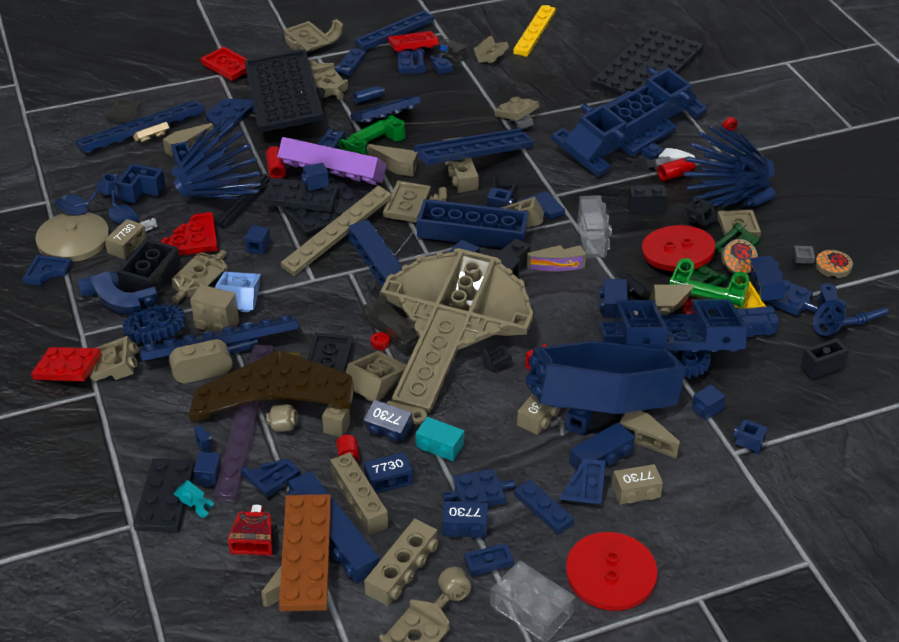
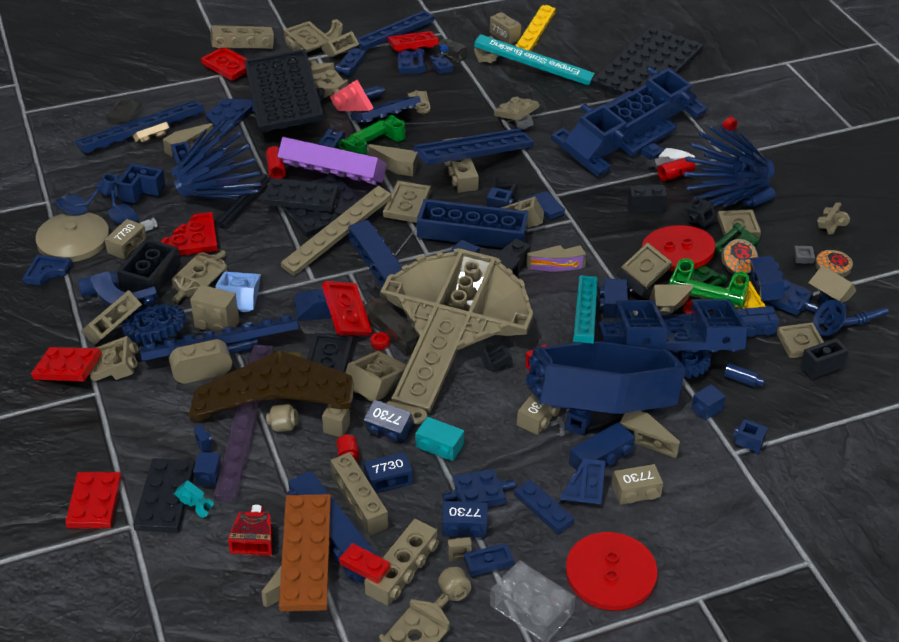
(93, 500): none -> red plate
(111, 317): none -> dark tan slope
(242, 37): none -> dark tan brick
(257, 239): dark blue brick -> none
(271, 476): dark blue wing -> none
(311, 305): none -> dark blue slope
(315, 176): dark blue brick -> none
(340, 44): none -> dark tan brick
(346, 308): none -> red plate
(351, 98): none -> coral wing
(365, 563): none -> red plate
(424, 106): none -> dark tan piece
(442, 195): dark tan arm -> none
(458, 547): none -> dark tan plate
(505, 28): none -> dark tan brick
(534, 59): none -> teal tile
(585, 310): none -> teal tile
(593, 226): clear brick -> none
(647, 265): none -> dark tan tile
(743, 375): none -> dark blue cylinder
(798, 338): none -> dark tan tile
(833, 219): none -> dark tan hips
(833, 284): none -> dark tan brick

